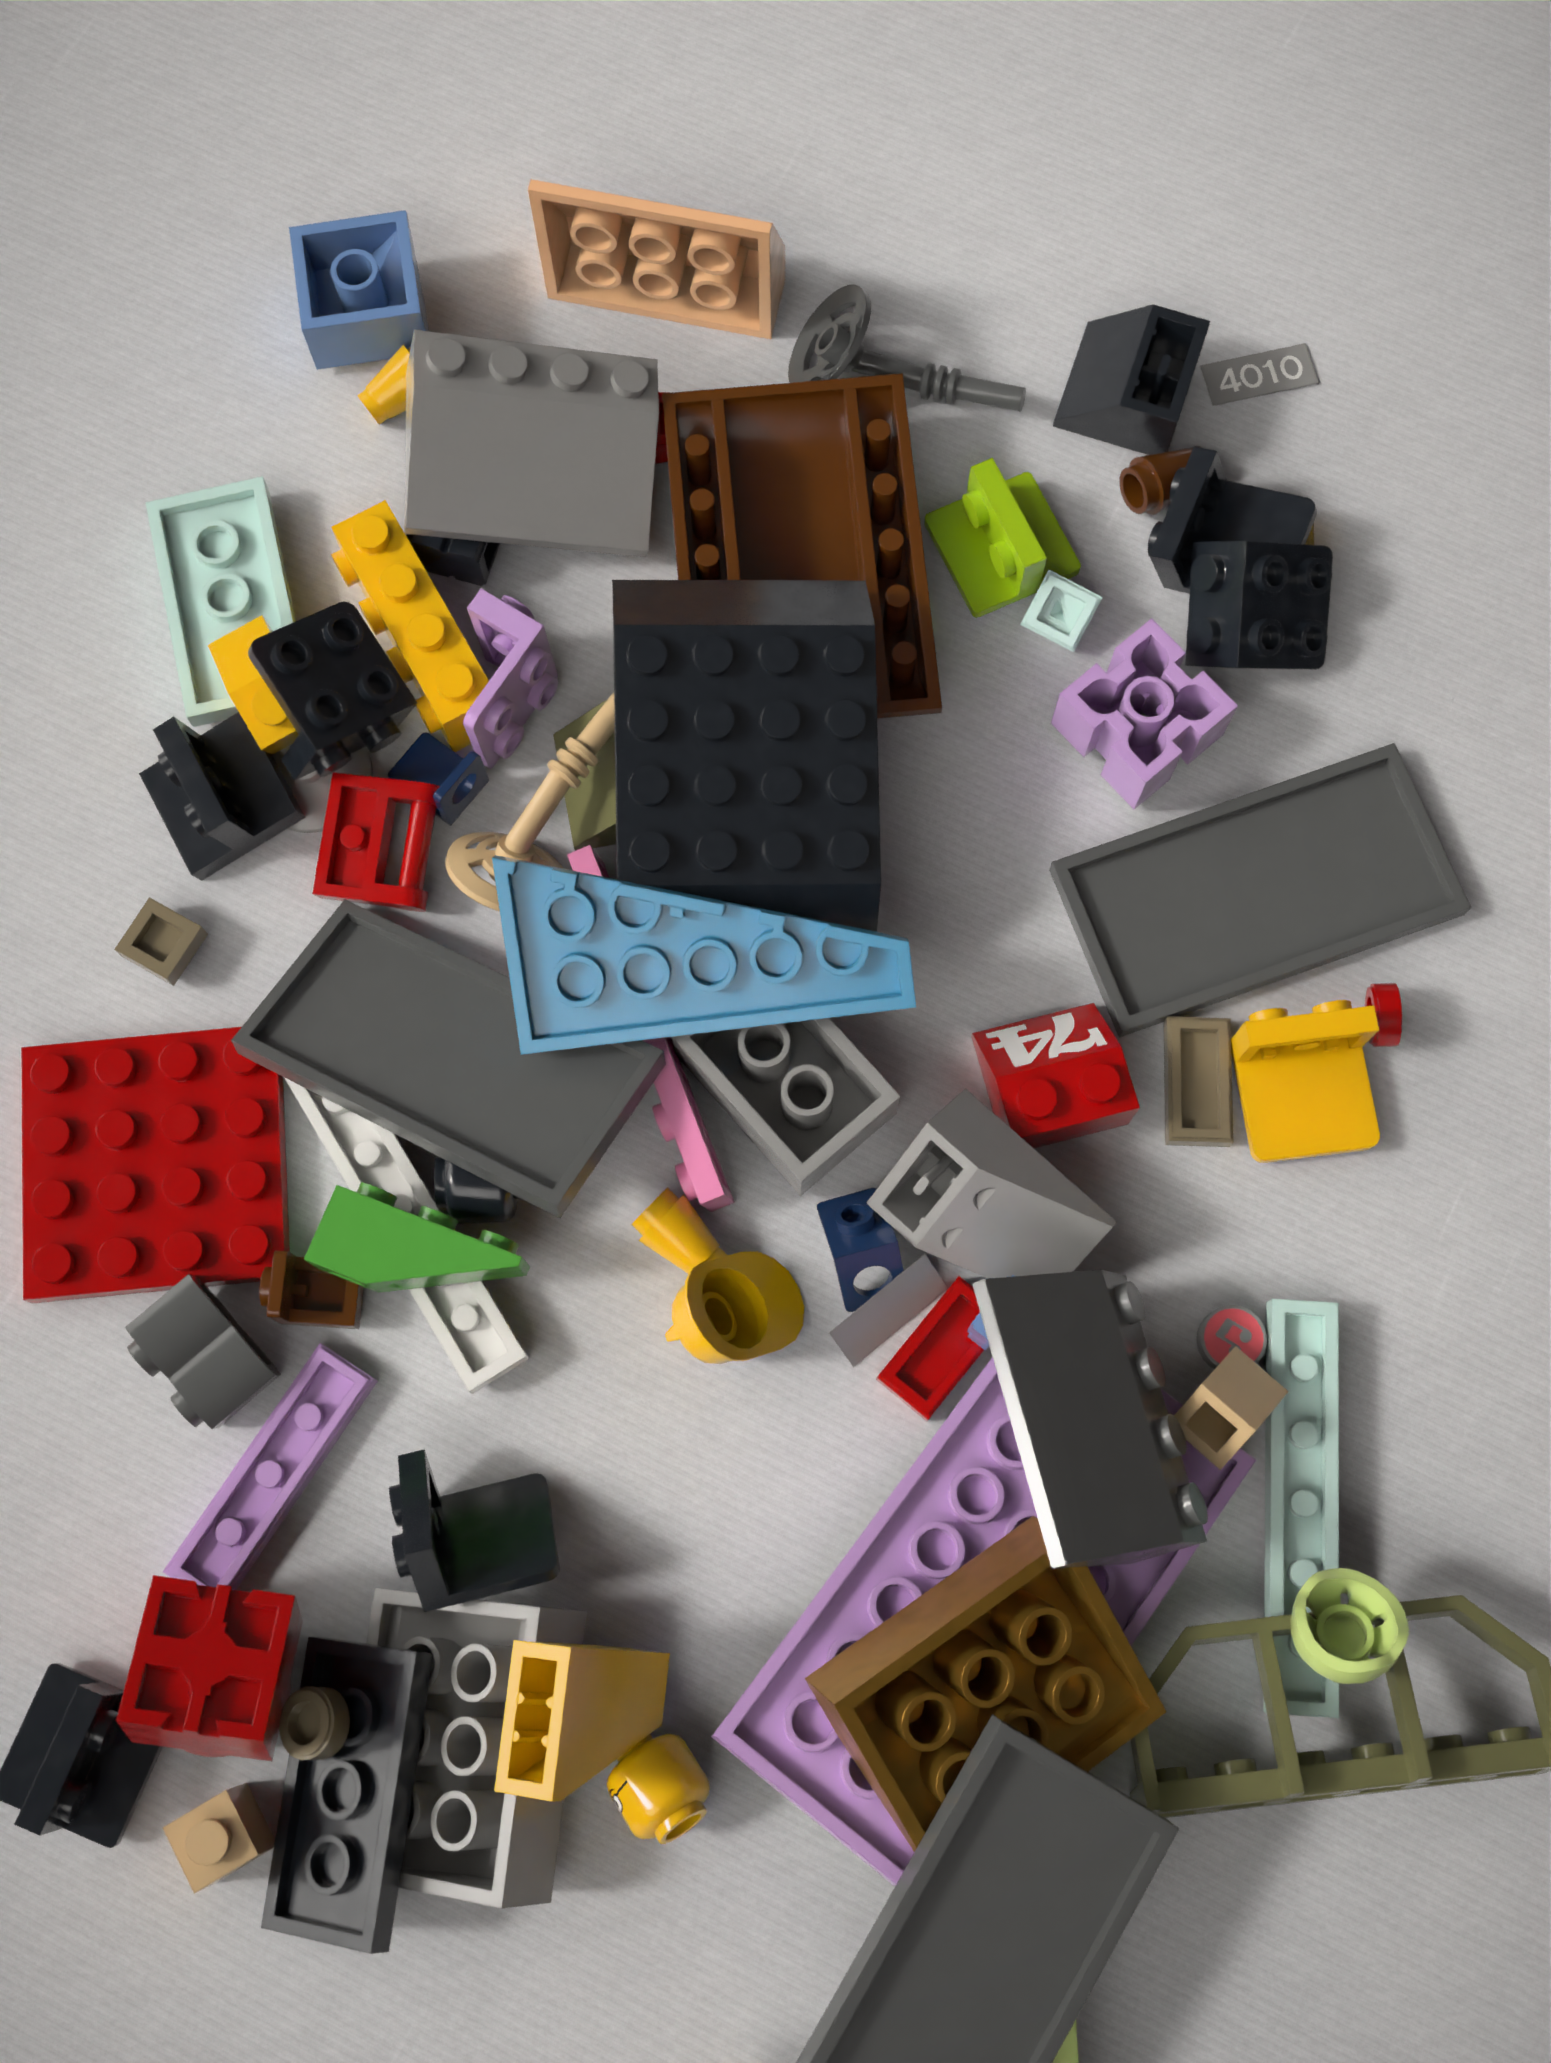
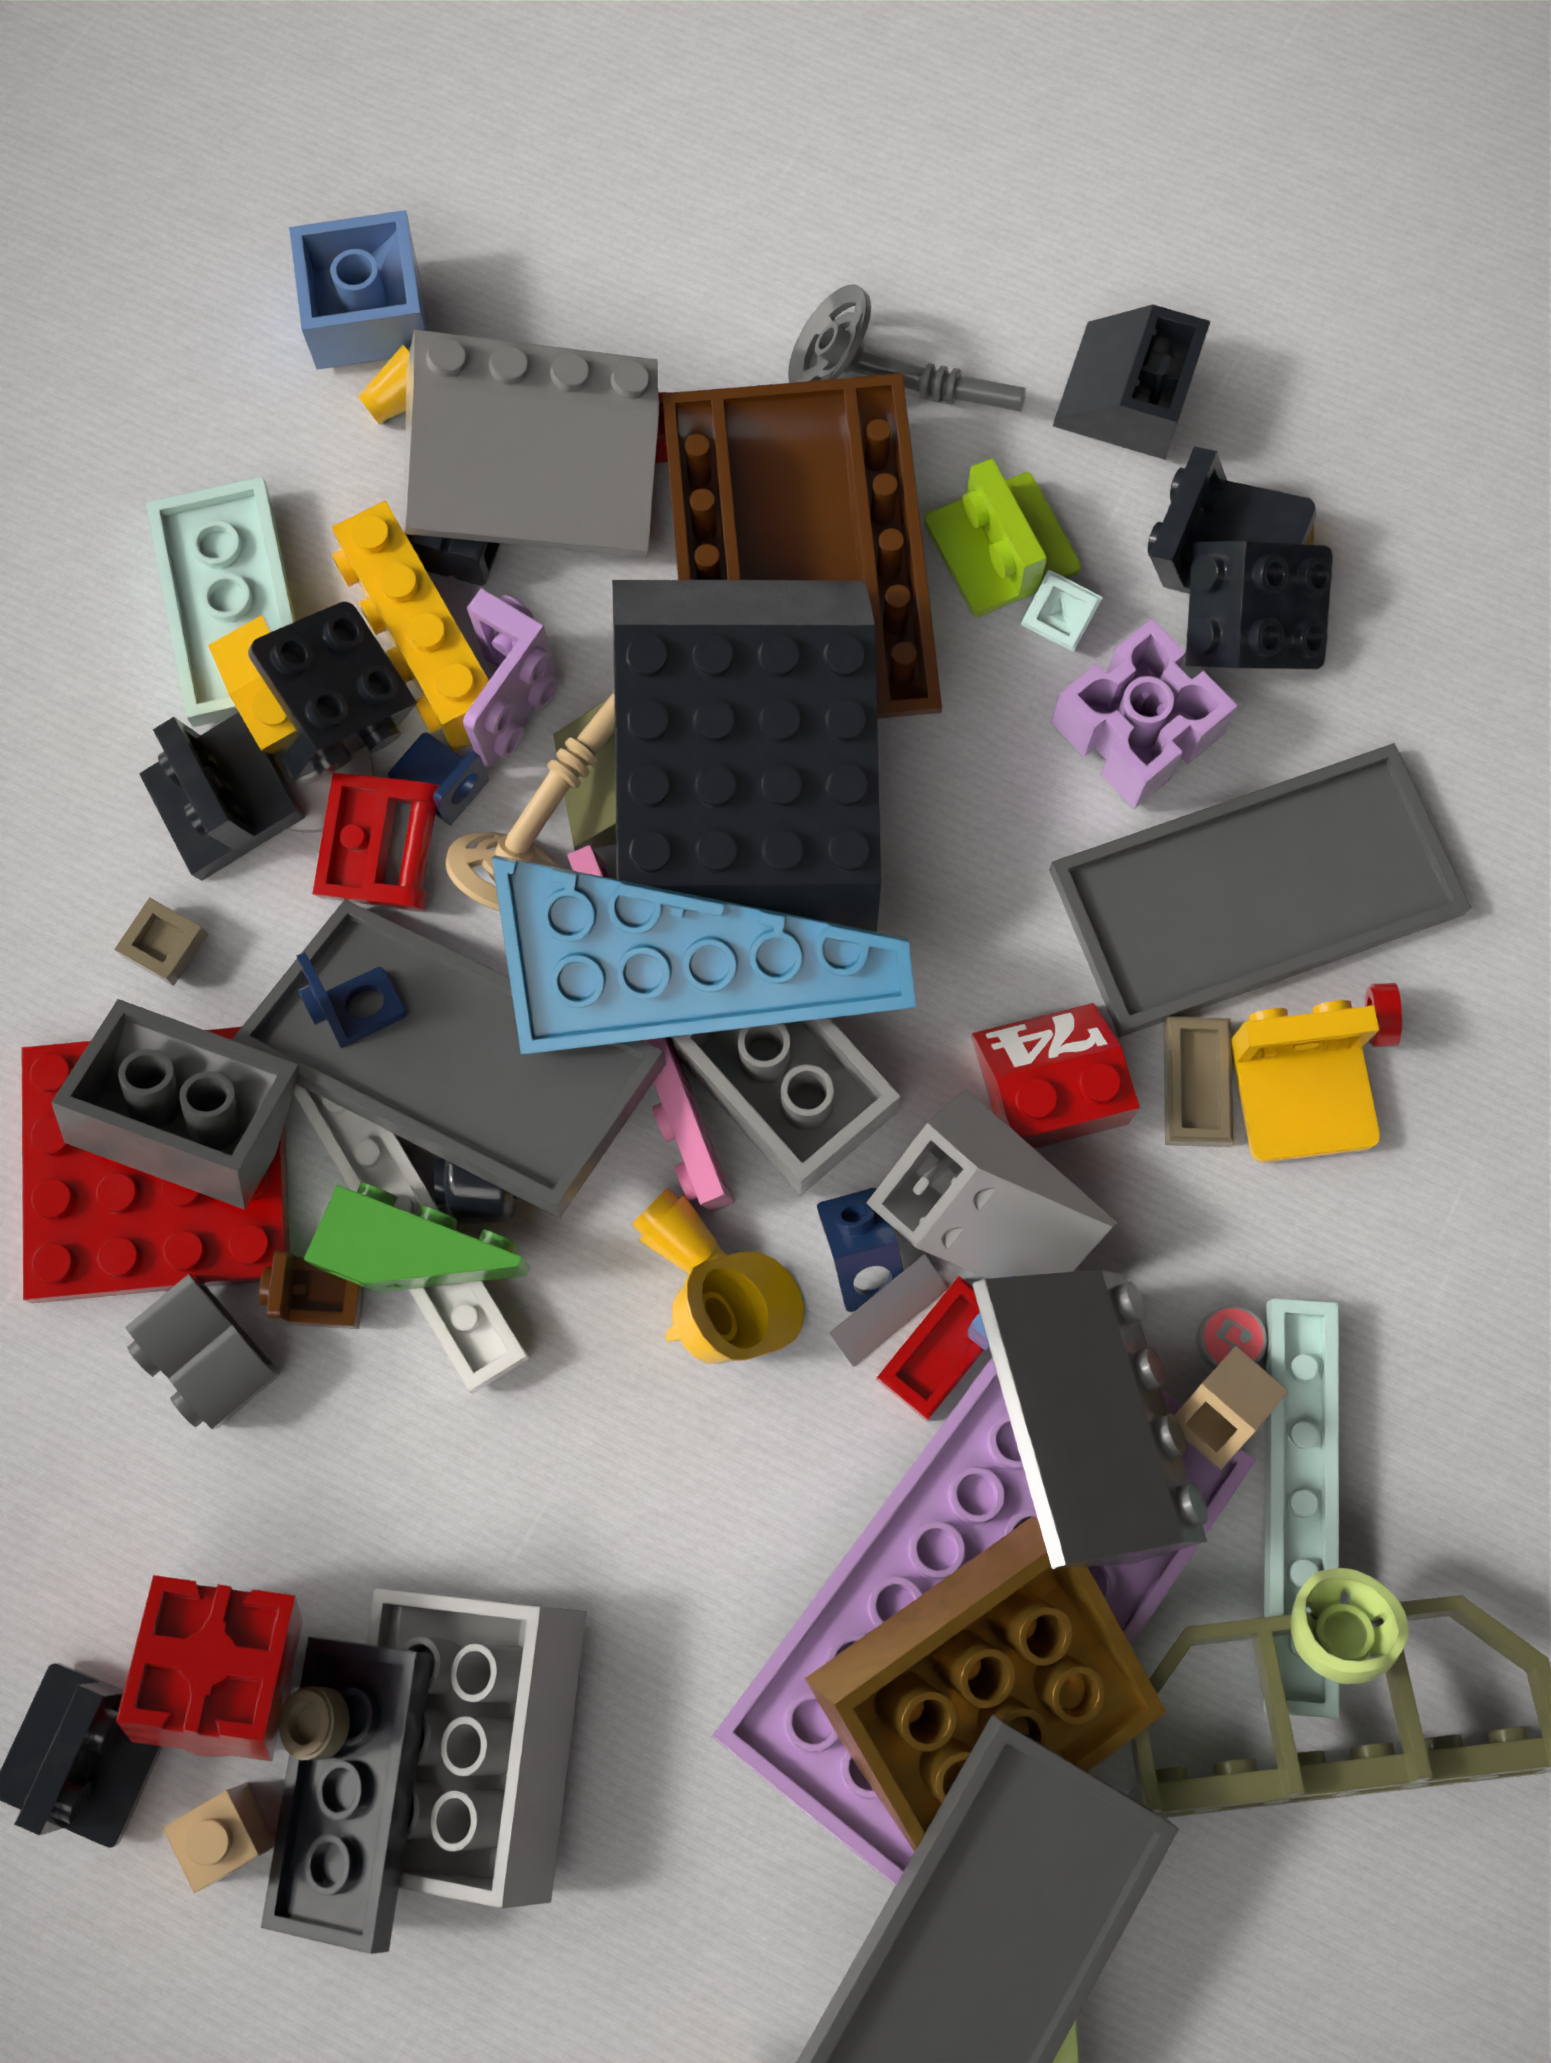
(177, 1103): none -> dark grey slope
(272, 1472): lavender tile -> none
(333, 1003): none -> dark blue bracket
(471, 1539): black bracket -> none
(575, 1713): yellow slope -> none
(658, 259): light nougat slope -> none
(659, 1788): yellow head -> none
(1149, 479): reddish brown cone -> none
(1259, 374): light grey sticker -> none

